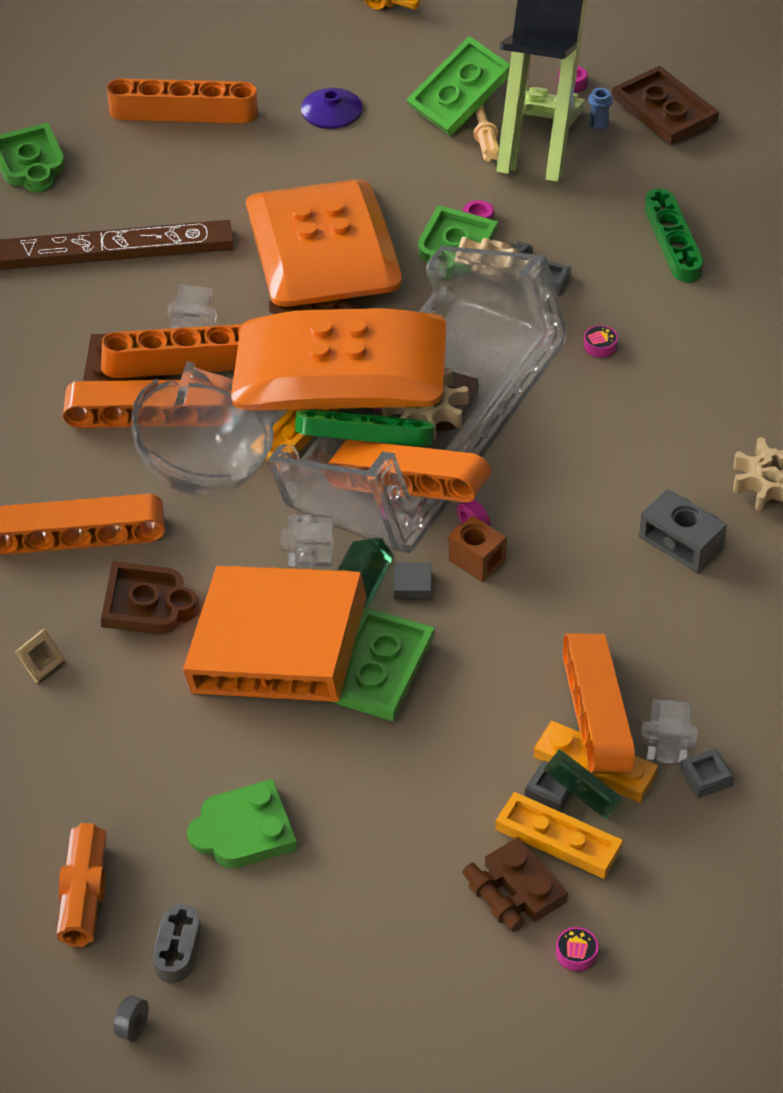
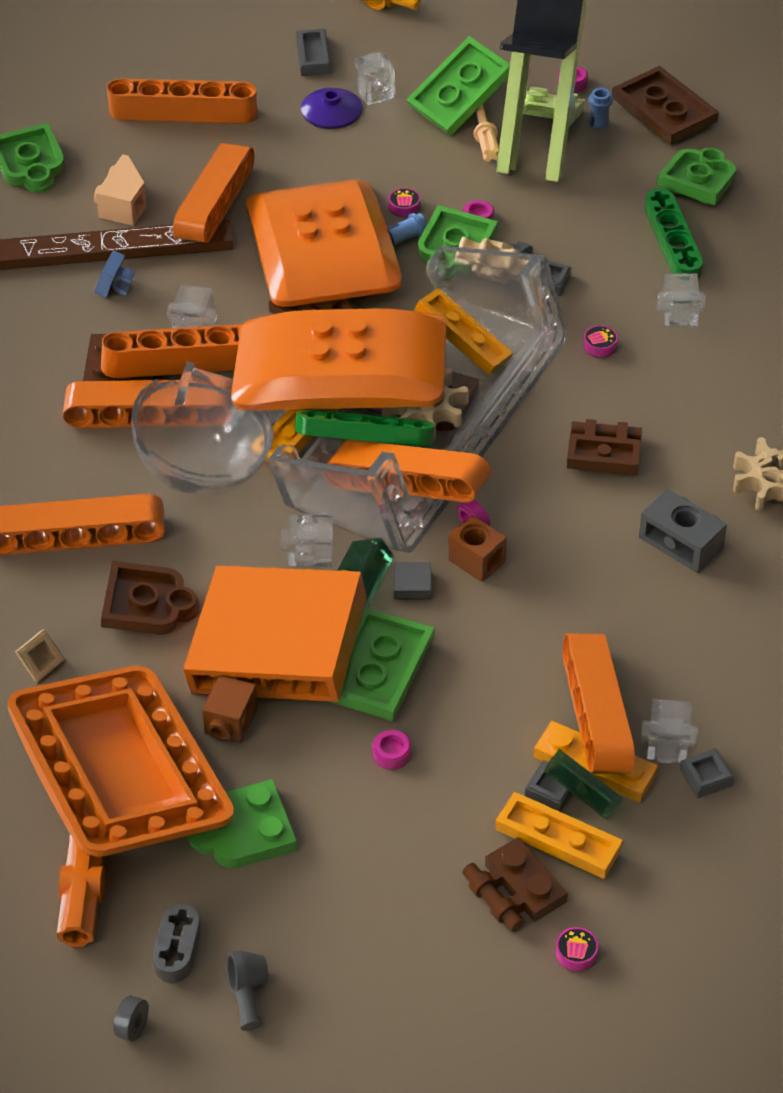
(114, 276): none -> medium blue tile
(118, 760): none -> orange wedge
(121, 194): none -> light nougat slope
(213, 193): none -> orange beam
(230, 709): none -> dark orange brick
(244, 974): none -> dark grey bar
(313, 52): none -> dark grey tile
(375, 77): none -> clear brick
(391, 749): none -> dark pink tile
(404, 202): none -> tile
(407, 228): none -> medium blue pin
(466, 332): none -> light orange plate
(604, 447): none -> reddish brown plate
(680, 300): none -> clear brick
(698, 174): none -> bright green plate

